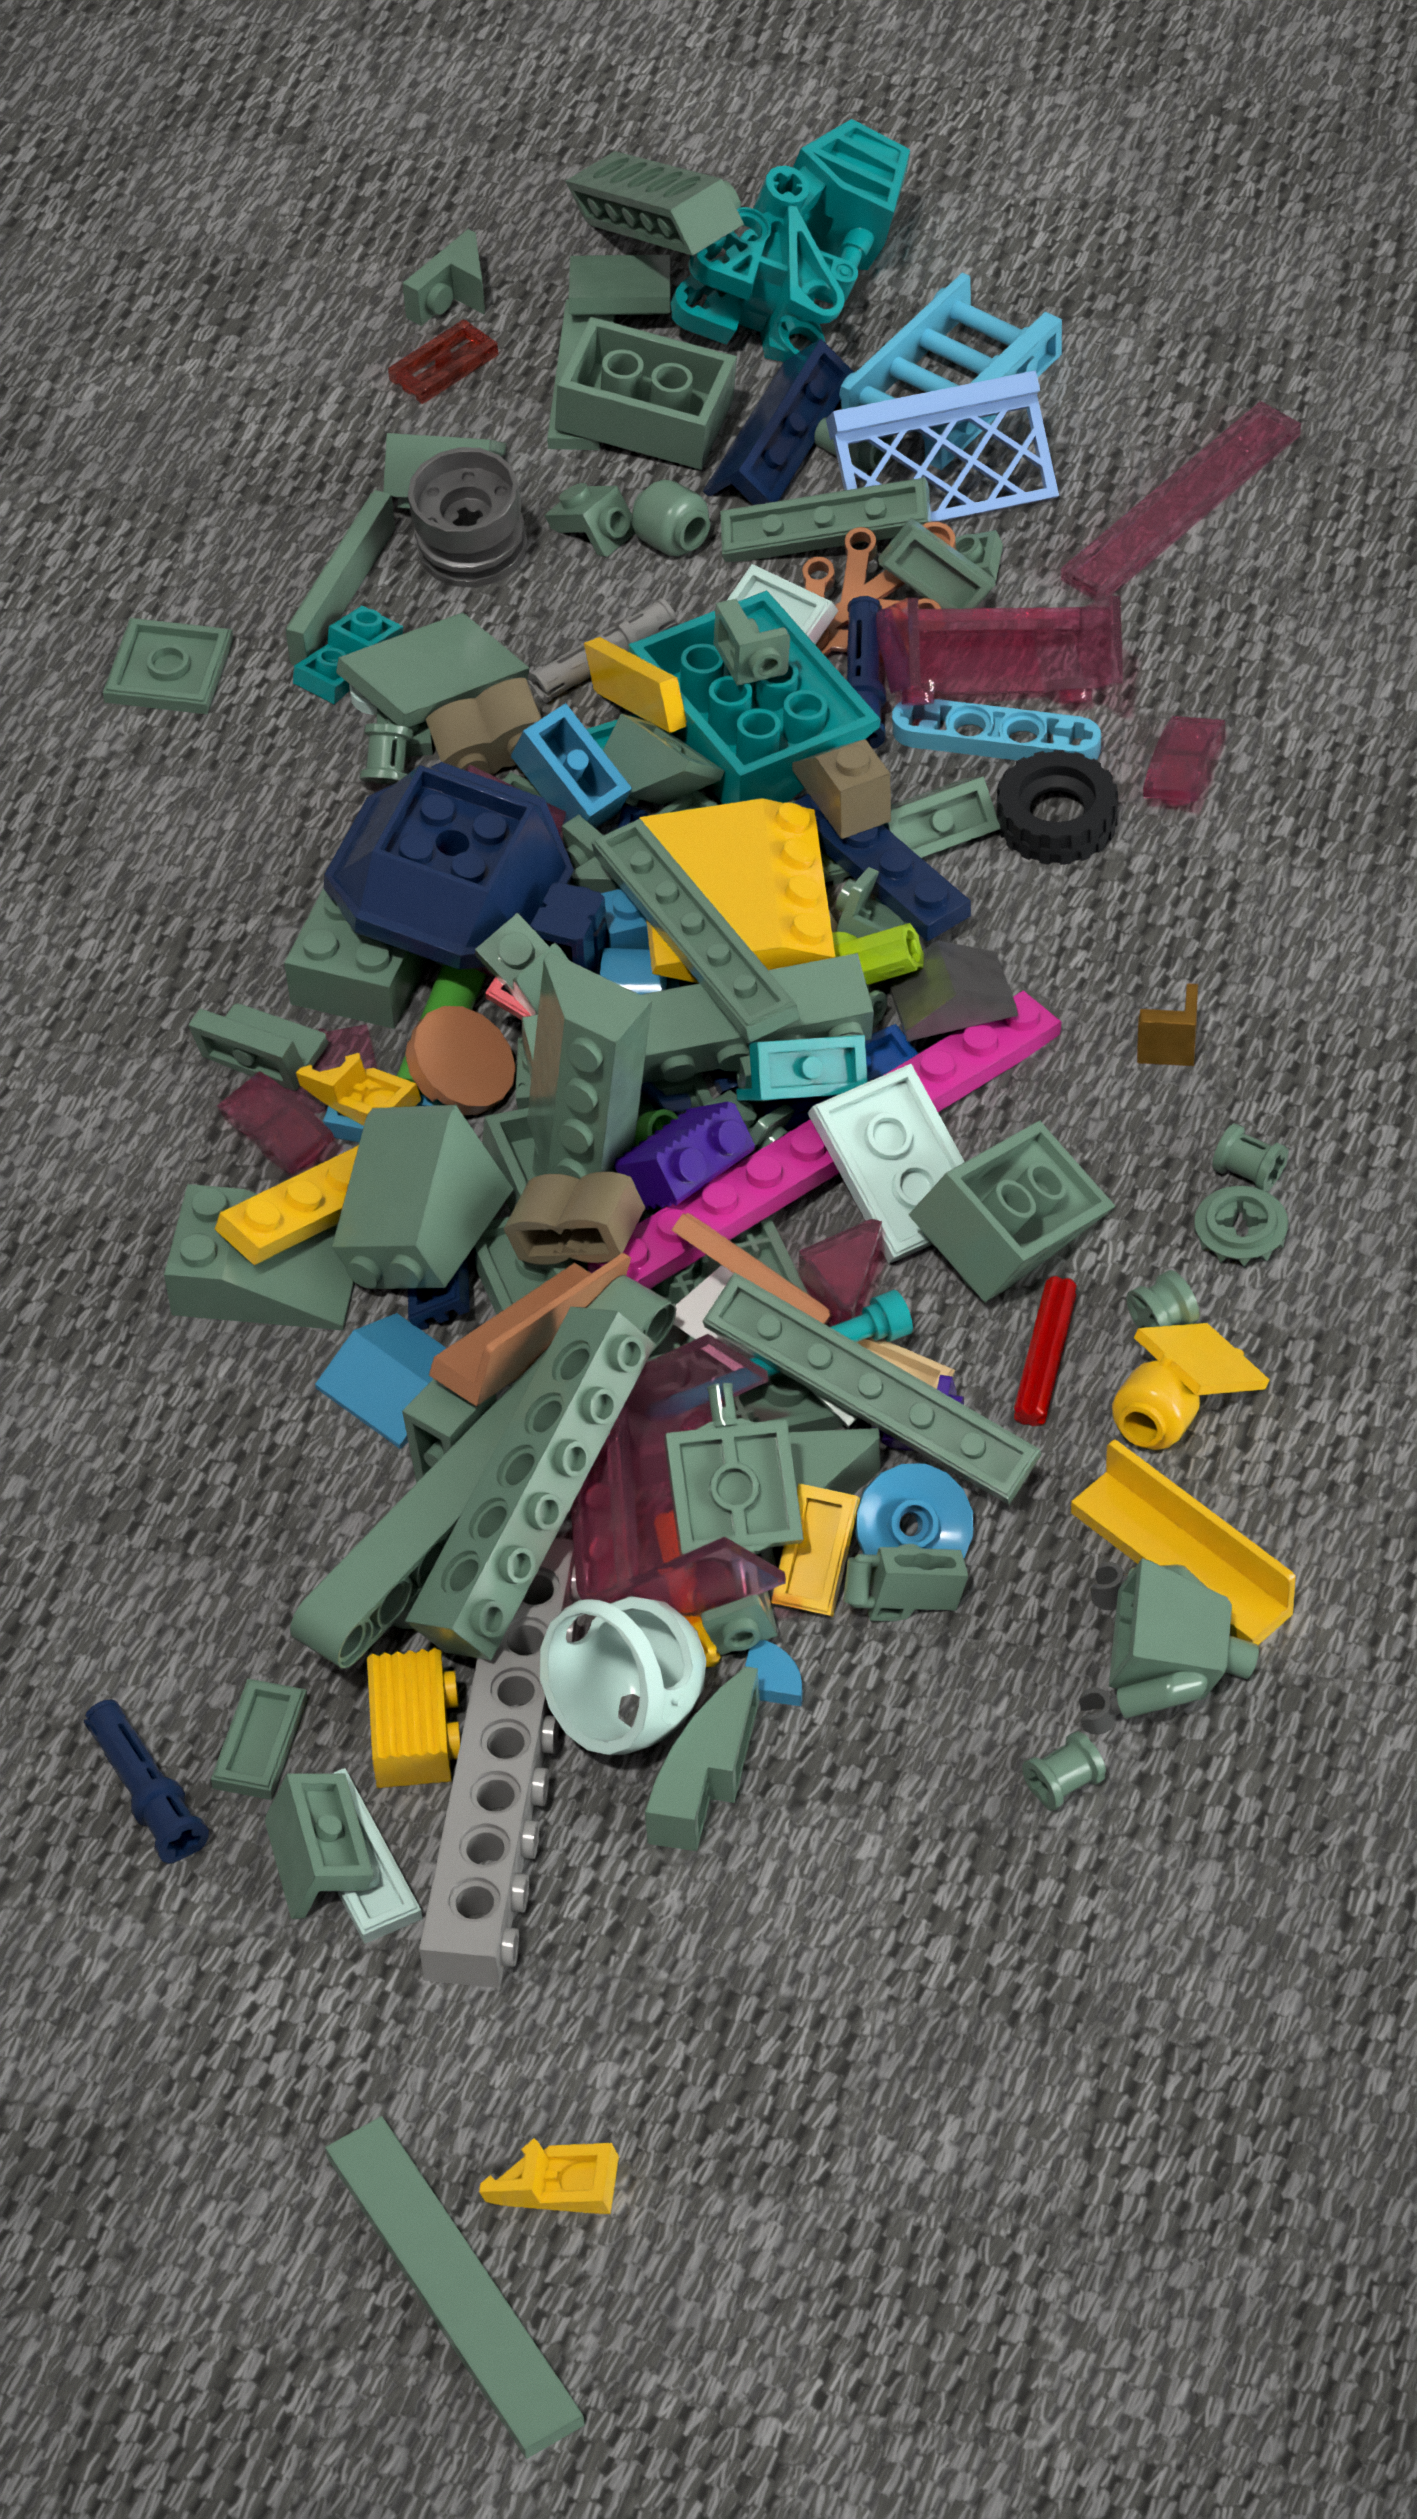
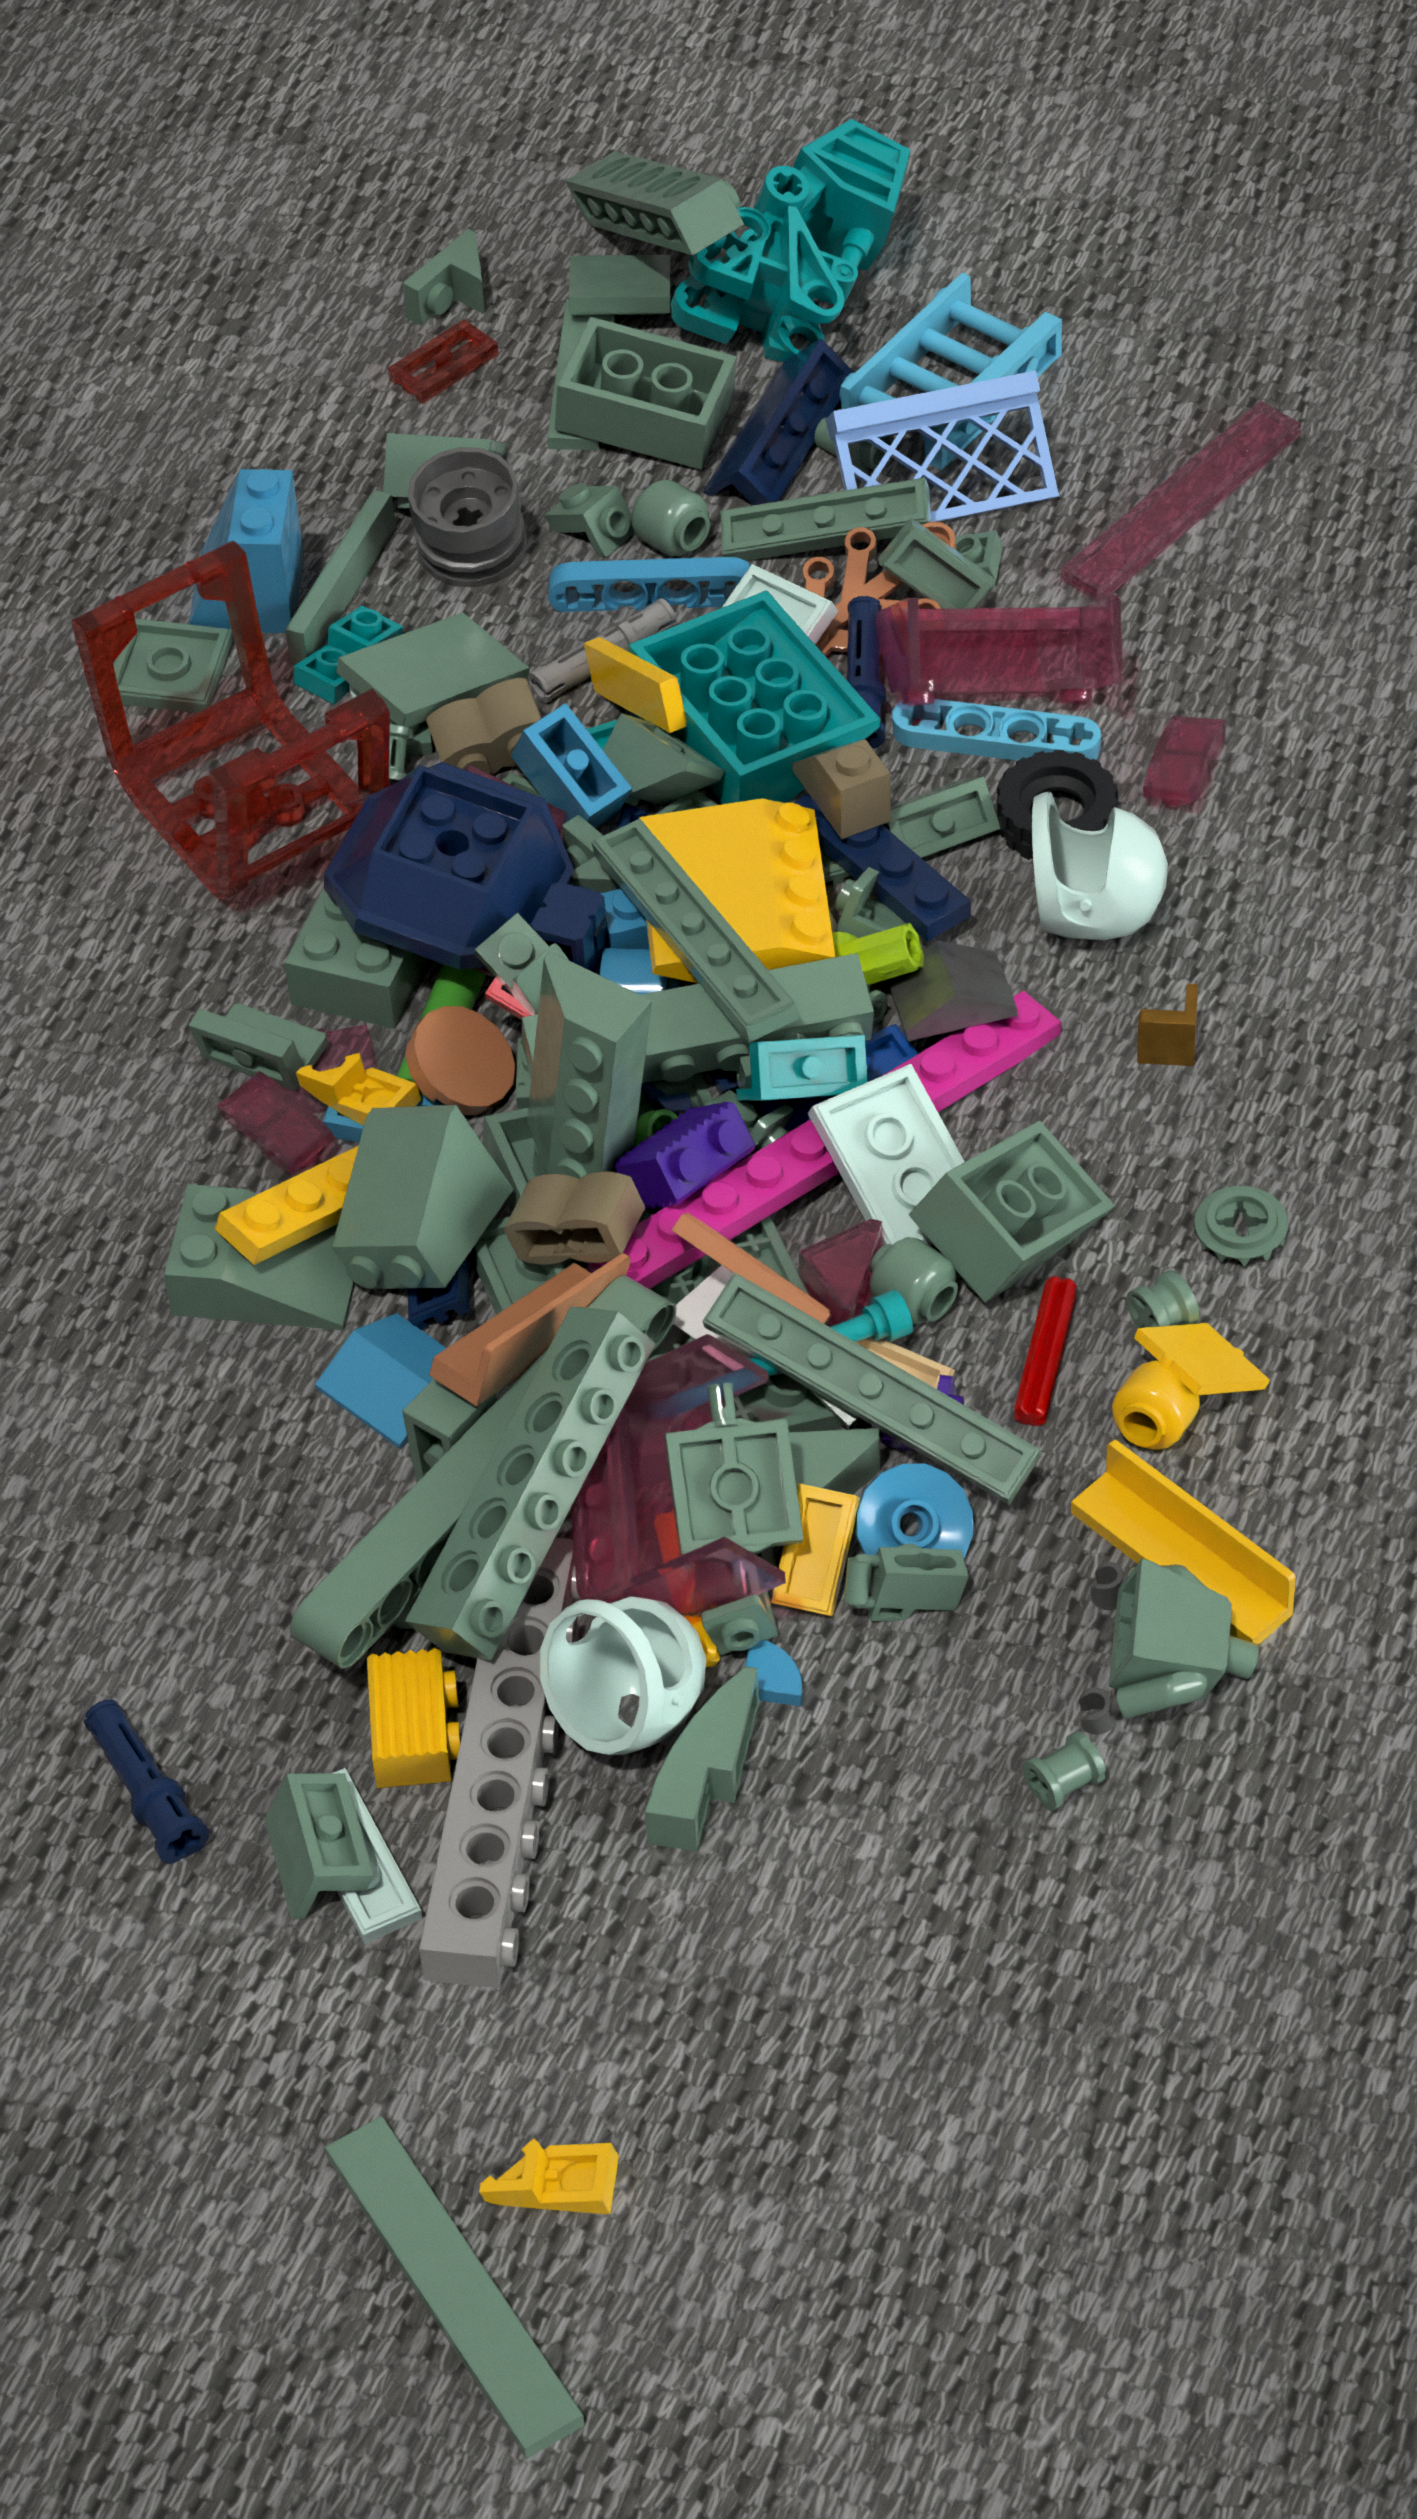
(238, 788): none -> clear red windscreen
(259, 1739): sand green tile -> none
(265, 523): none -> dark azure slope
(650, 578): none -> dark azure beam
(744, 649): sand green bracket -> none
(918, 1274): none -> sand green head
(1095, 880): none -> light aqua piece
(1250, 1157): sand green bush -> none

